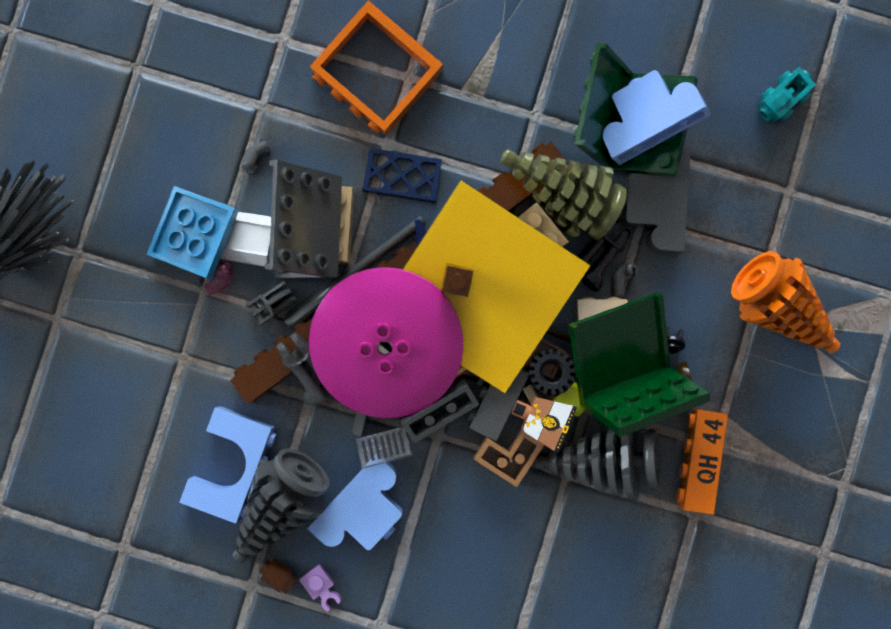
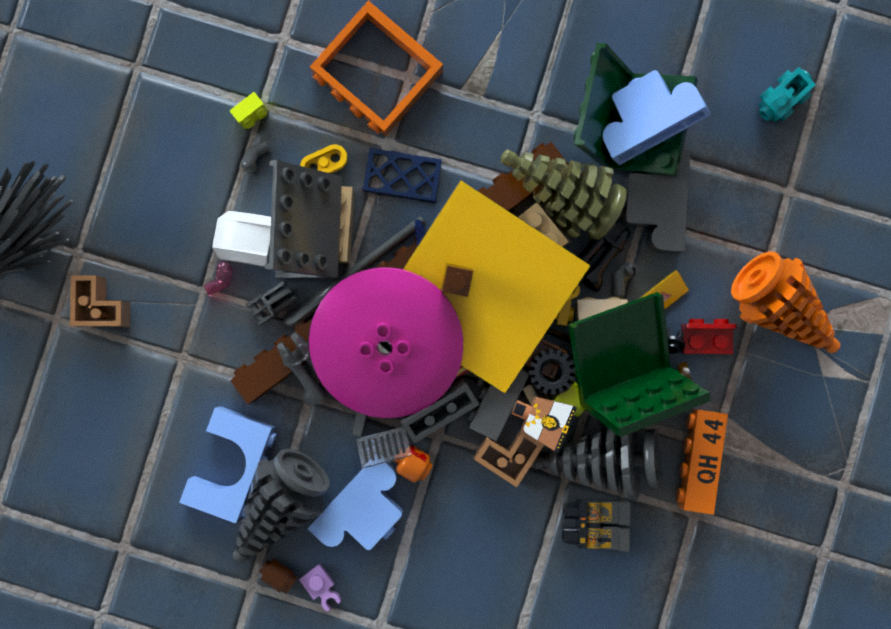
(90, 306): none -> medium nougat brick
(193, 232): dark azure plate -> none
(249, 111): none -> neon yellow piece
(323, 157): none -> yellow plate
(414, 467): none -> orange head
(567, 312): none -> yellow plate
(598, 524): none -> hips
(671, 288): none -> yellow slope
(708, 338): none -> red bracket

